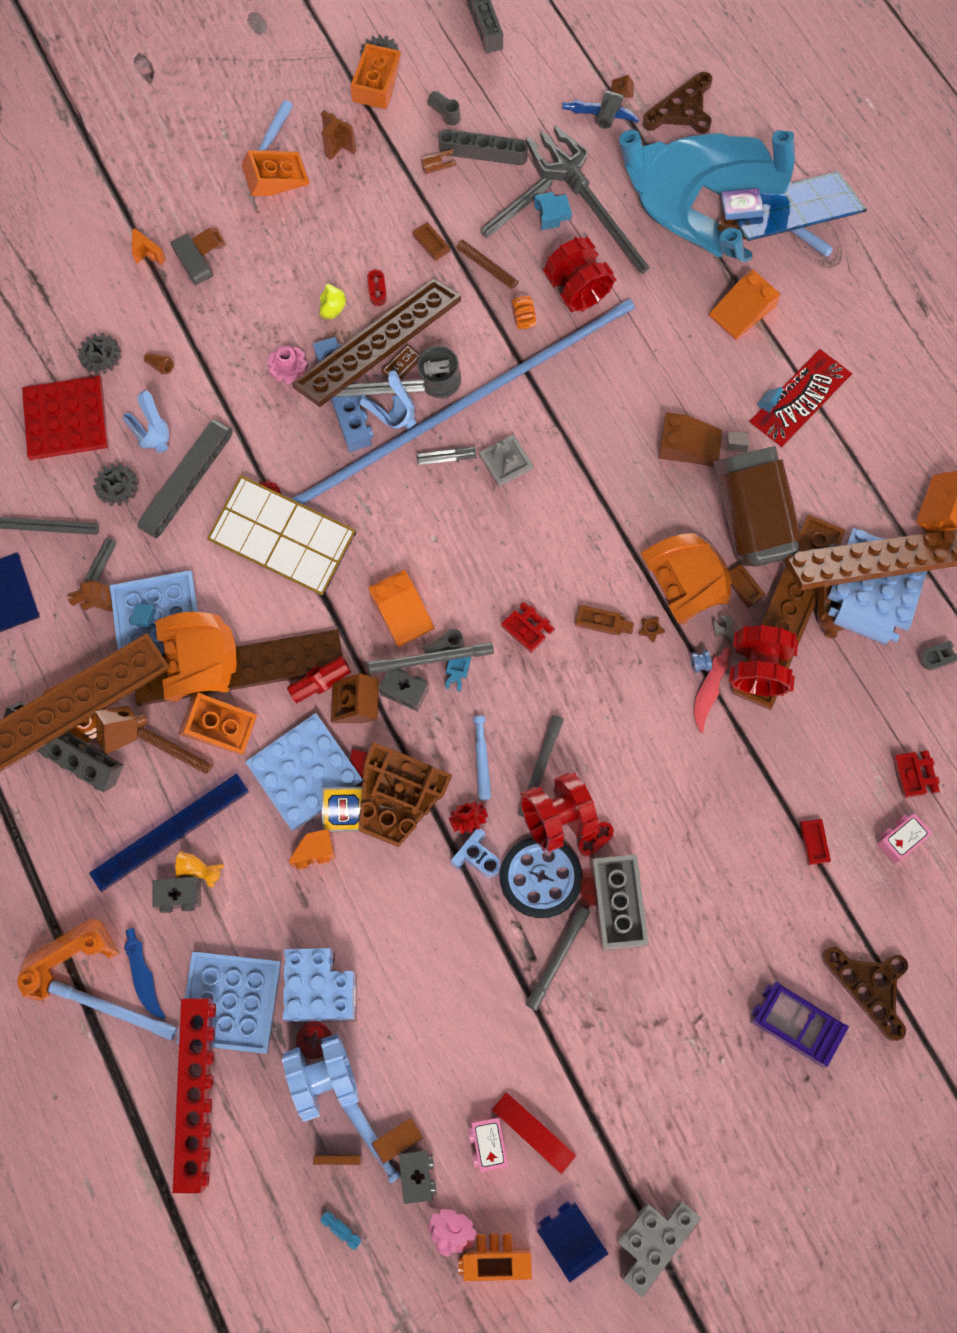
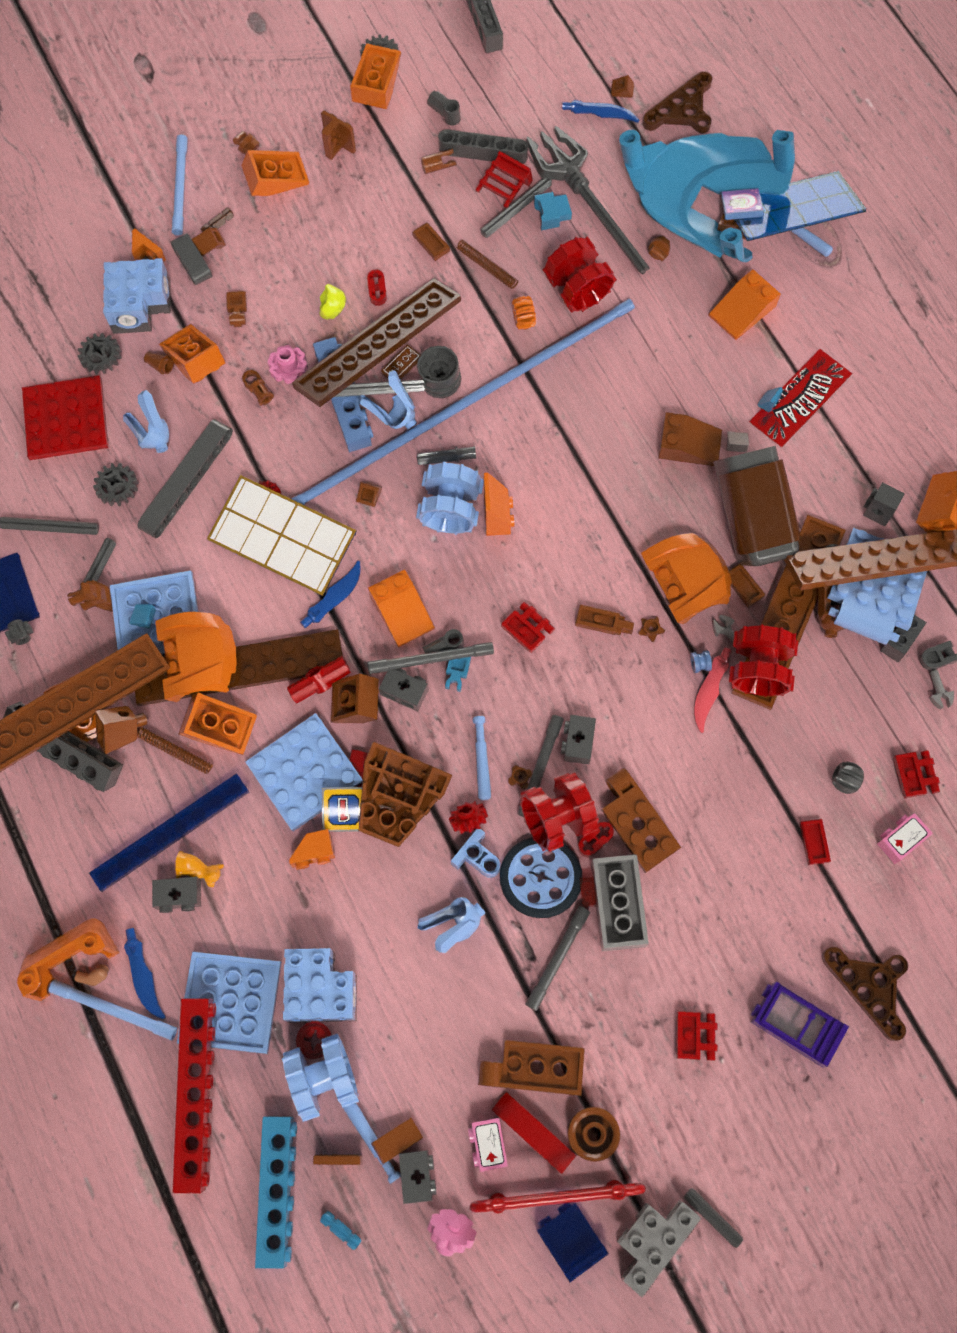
(19, 632): none -> dark grey gear
(94, 977): none -> nougat arm
(134, 294): none -> light blue piece
(177, 219): none -> light blue piece
(193, 353): none -> orange slope
(218, 220): none -> reddish brown axle
(236, 304): none -> dark orange plate
(245, 142): none -> dark orange piece
(257, 387): none -> dark orange connector
(266, 1255): none -> dark azure brick
(276, 124): light blue piece -> none
(334, 596): none -> blue sword
(368, 493): none -> dark orange slope
(436, 367): light grey pin -> none
(451, 488): none -> light blue piece
(466, 917): none -> light blue piece
(495, 1263): orange piece -> none
(497, 507): none -> orange slope
(506, 460): light grey plate -> none
(511, 168): none -> red plate
(516, 1071): none -> dark orange hinge
(517, 771): none -> dark orange plate
(584, 728): none -> dark grey brick
(608, 1139): none -> dark orange wheel
(610, 105): dark grey piece -> none
(613, 1189): none -> red bar
(633, 804): none -> dark orange hinge
(659, 248): none -> dark orange piece
(689, 1034): none -> red plate
(714, 1218): none -> dark grey axle
(848, 777): none -> dark grey piece
(882, 503): none -> dark grey brick
(898, 650): none -> dark grey brick
(940, 691): none -> light grey bar

